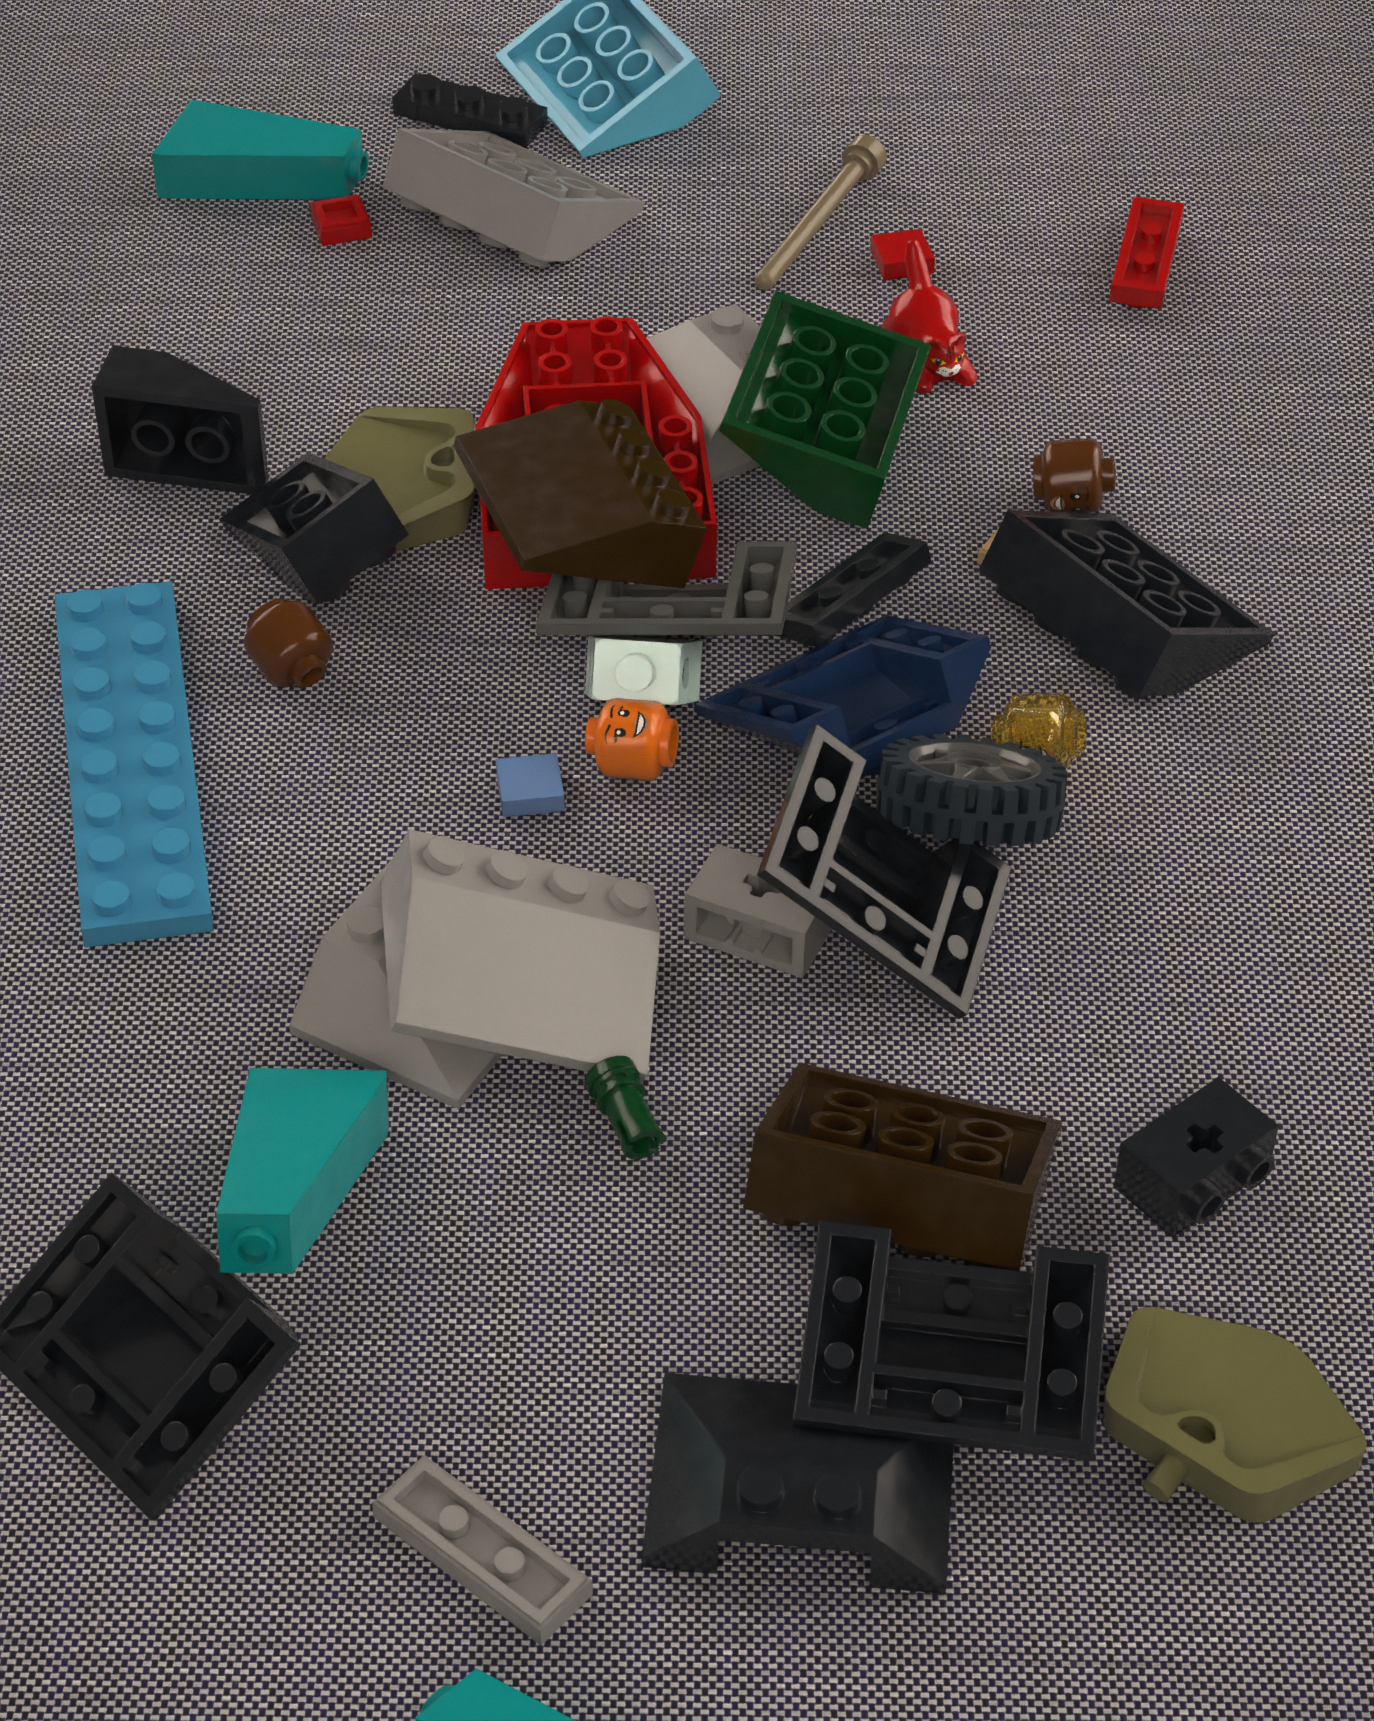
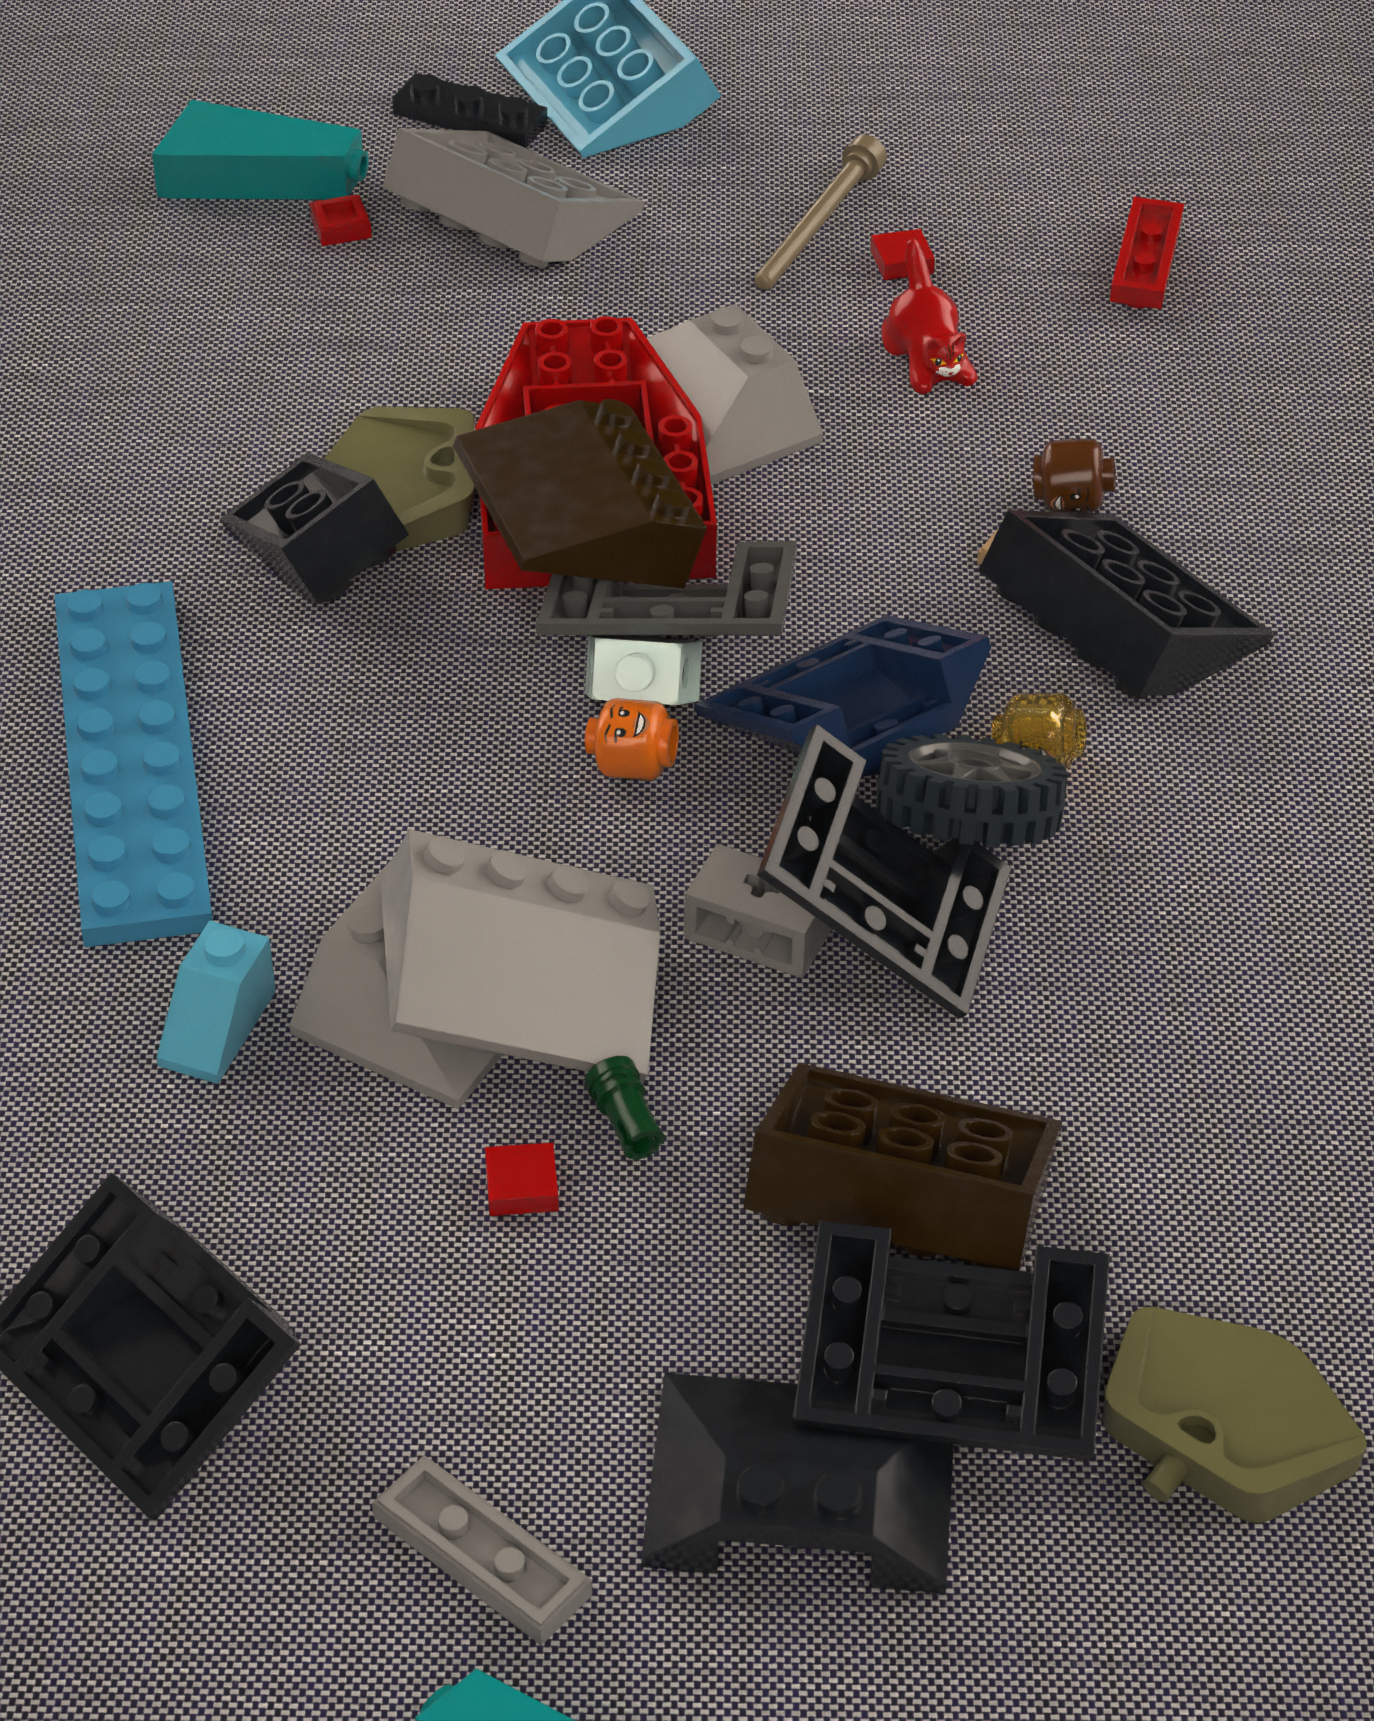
(177, 424): black slope -> none
(216, 1001): none -> medium azure slope
(288, 643): reddish brown head -> none
(294, 1161): teal slope -> none
(521, 1179): none -> red tile
(530, 785): medium blue tile -> none
(824, 404): dark green slope -> none
(853, 588): black plate -> none
(1196, 1157): black brick -> none

